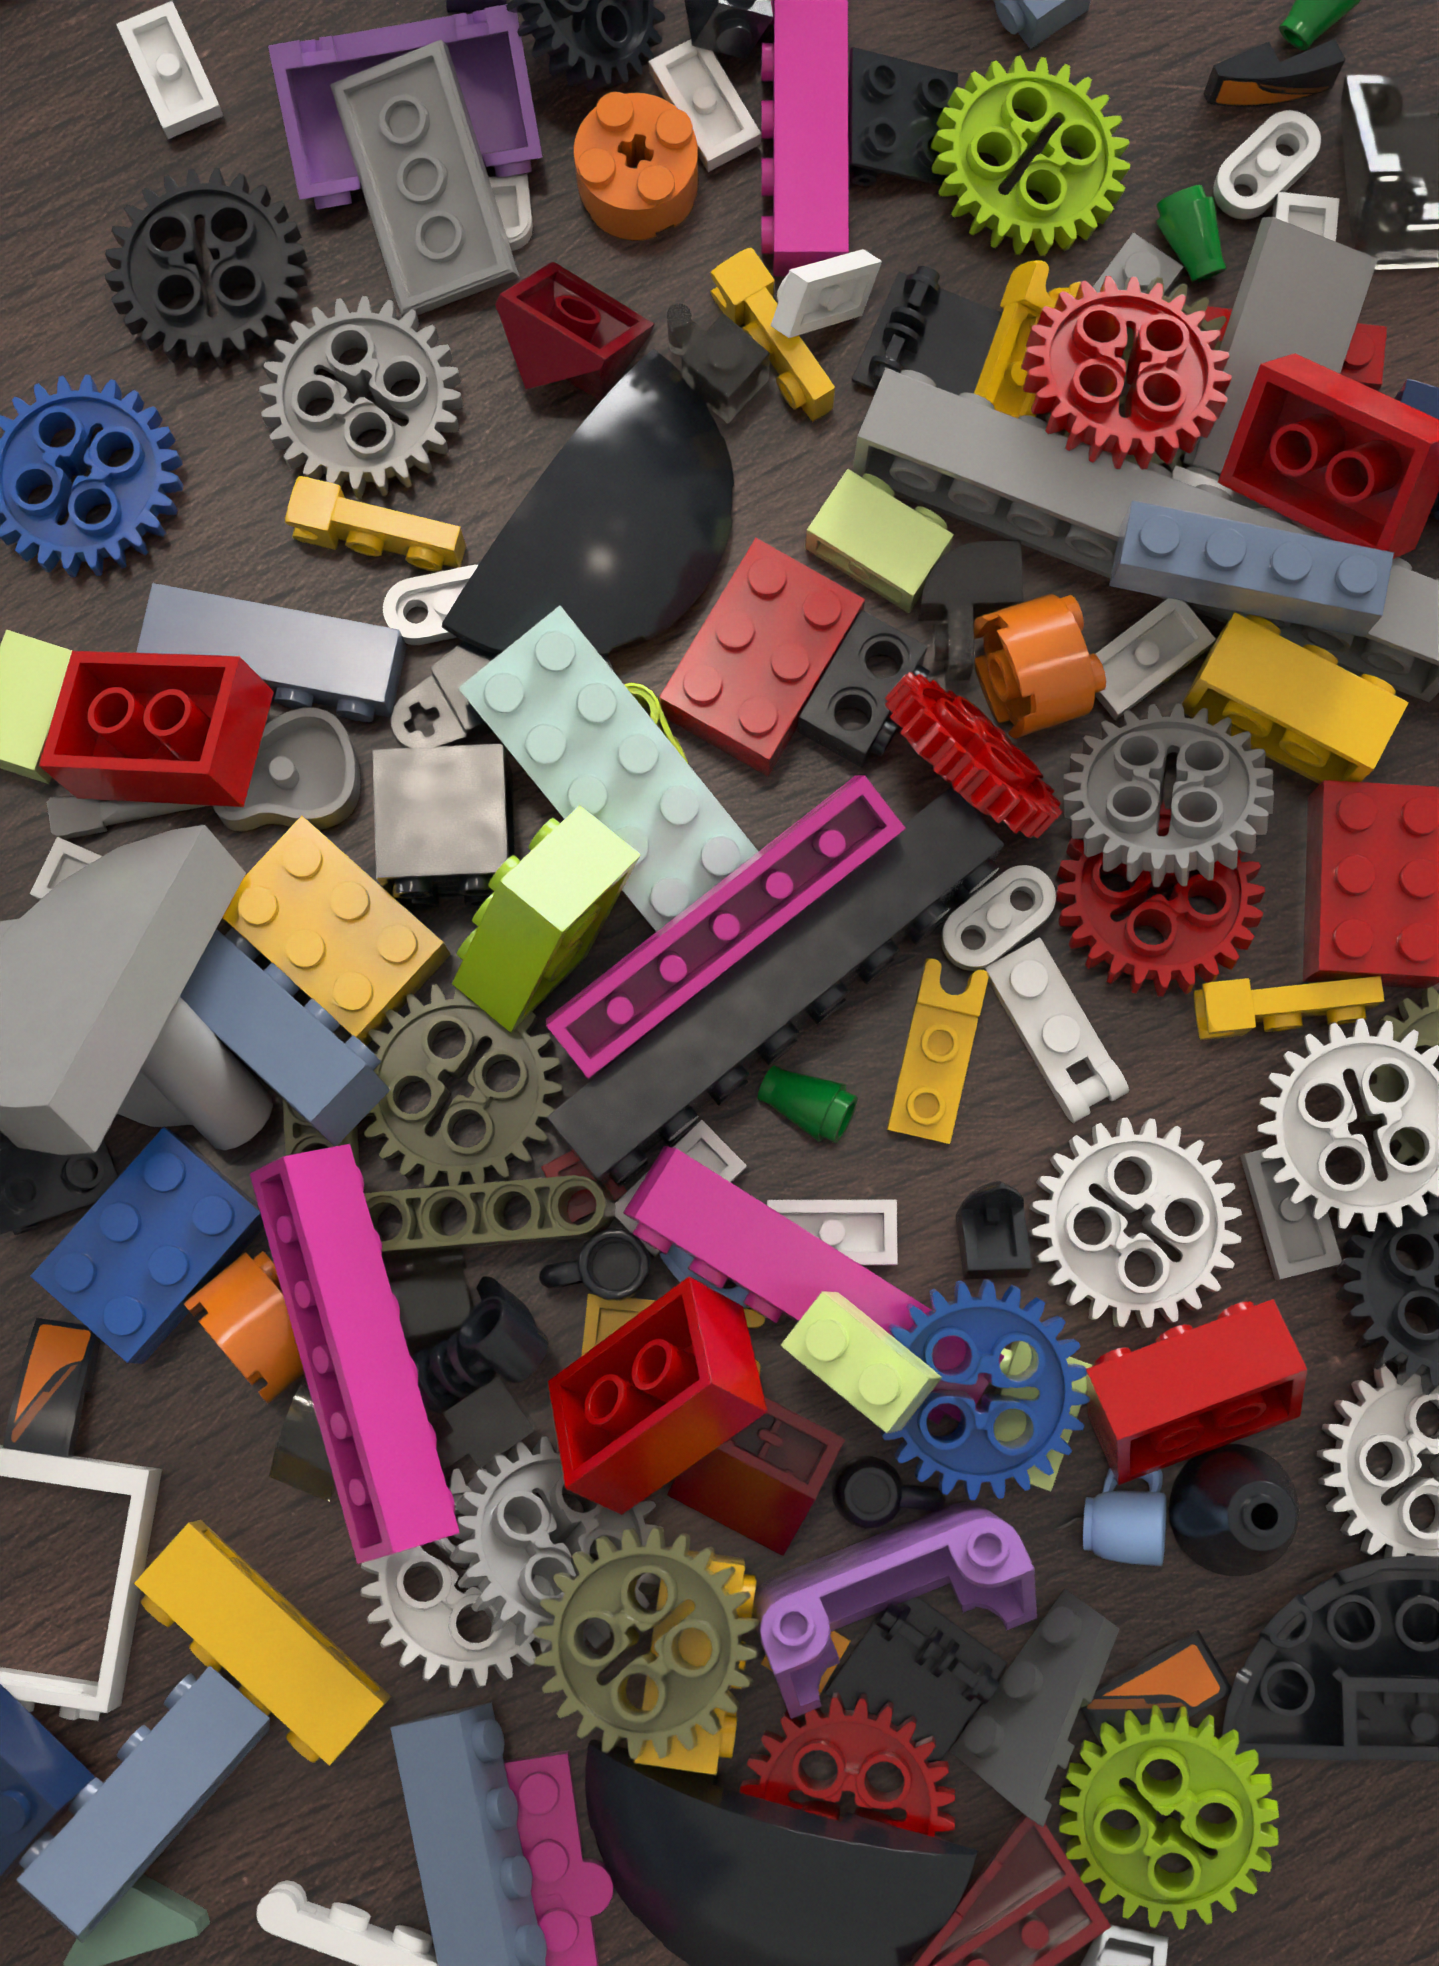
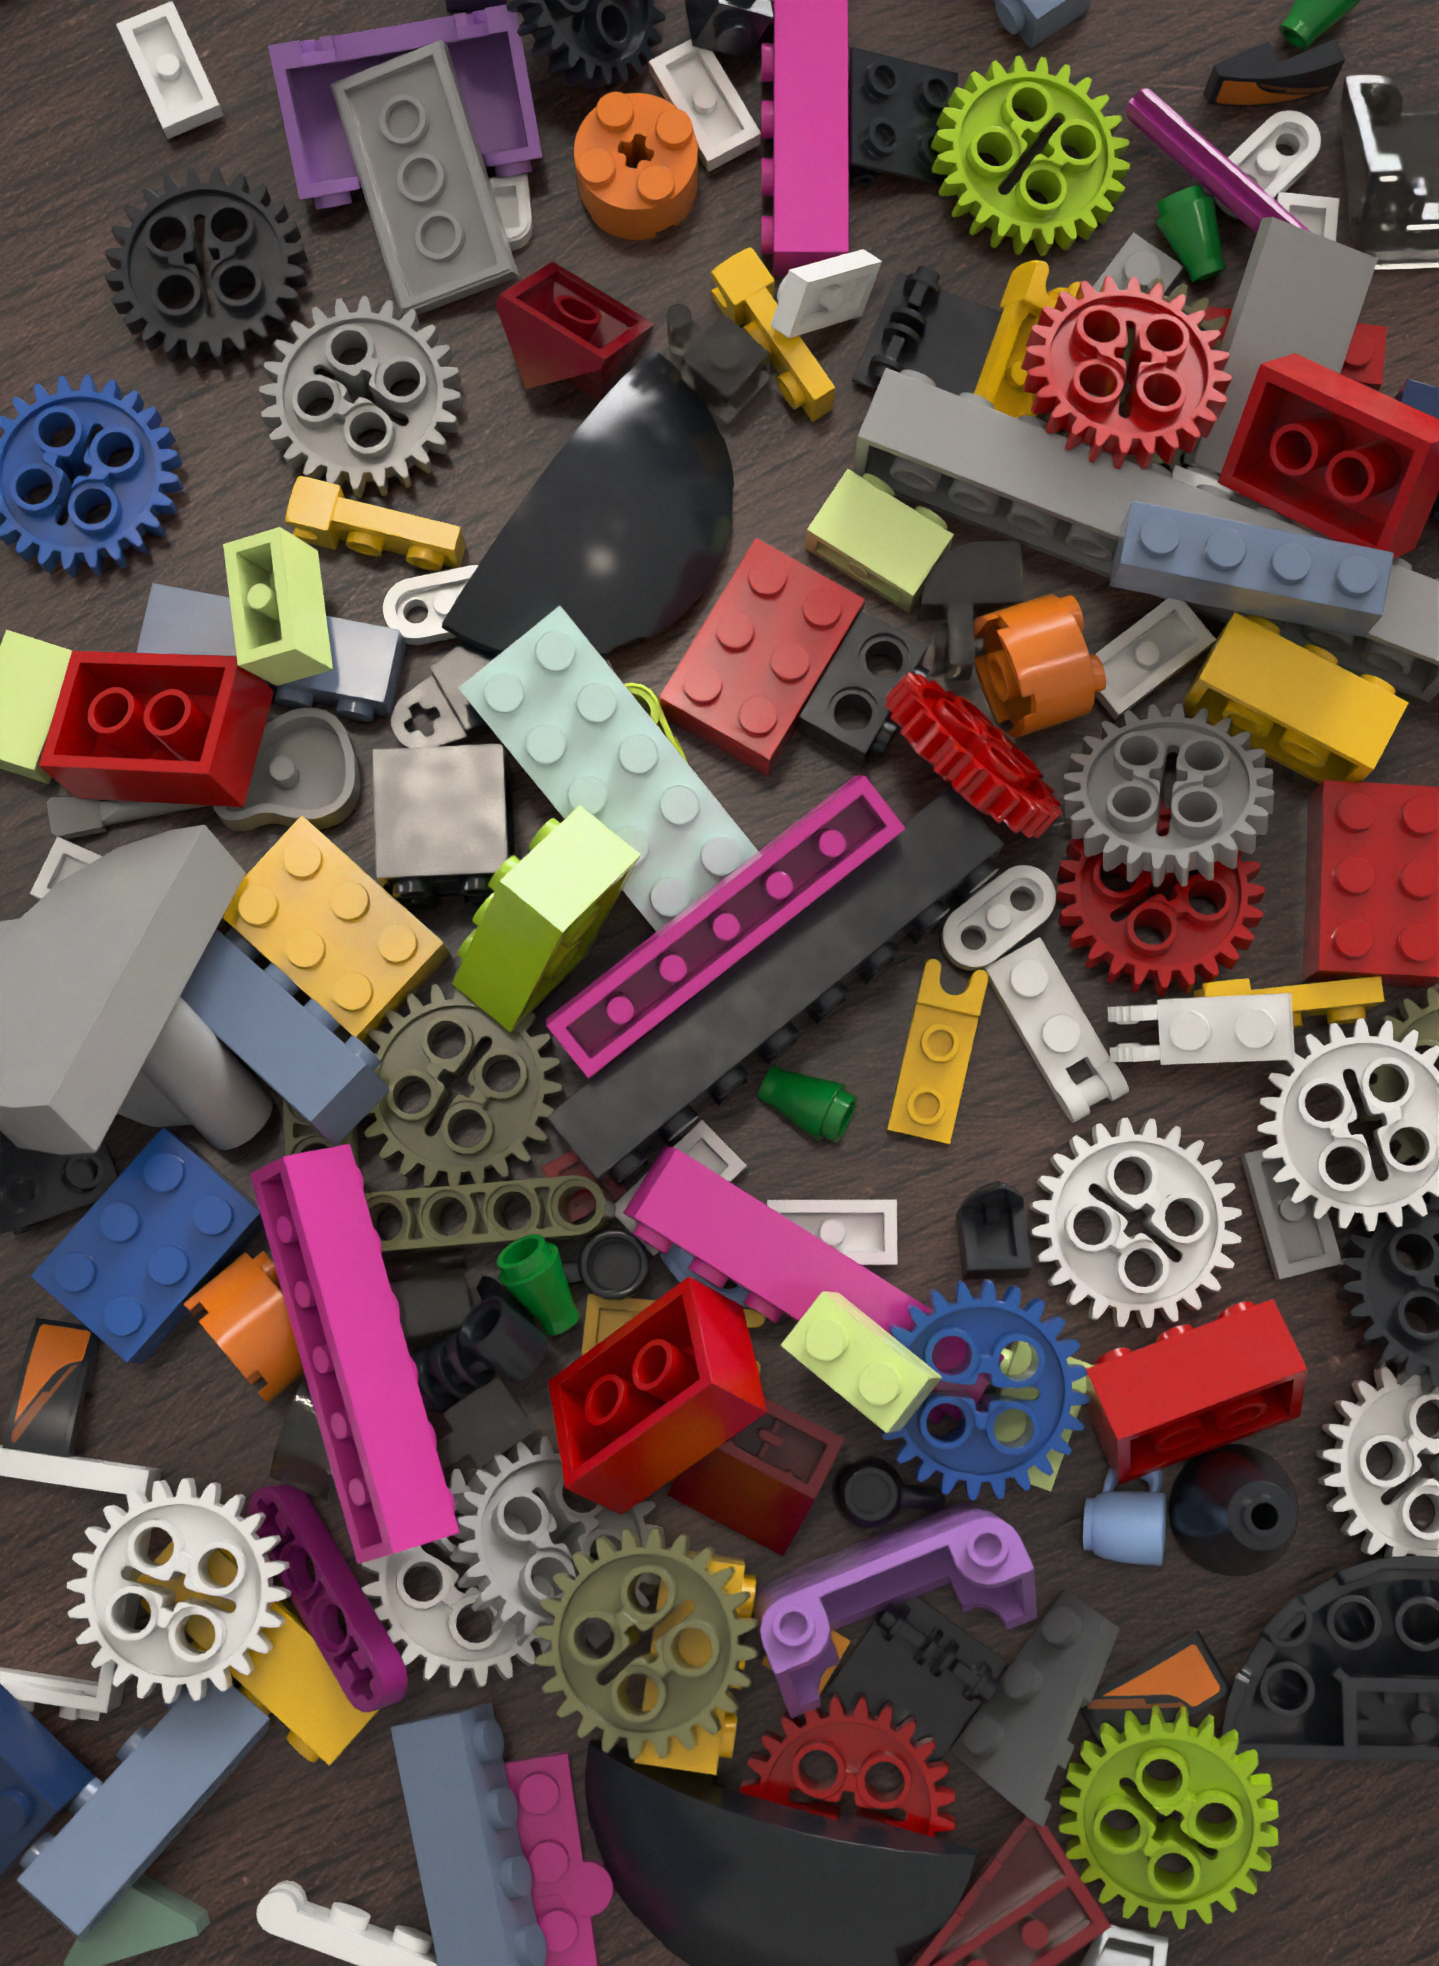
(161, 1649): none -> white gear
(277, 606): none -> yellowish green brick
(365, 1659): none -> magenta beam
(537, 1279): none -> green cone
(1204, 161): none -> magenta axle
(1211, 1029): none -> white hinge

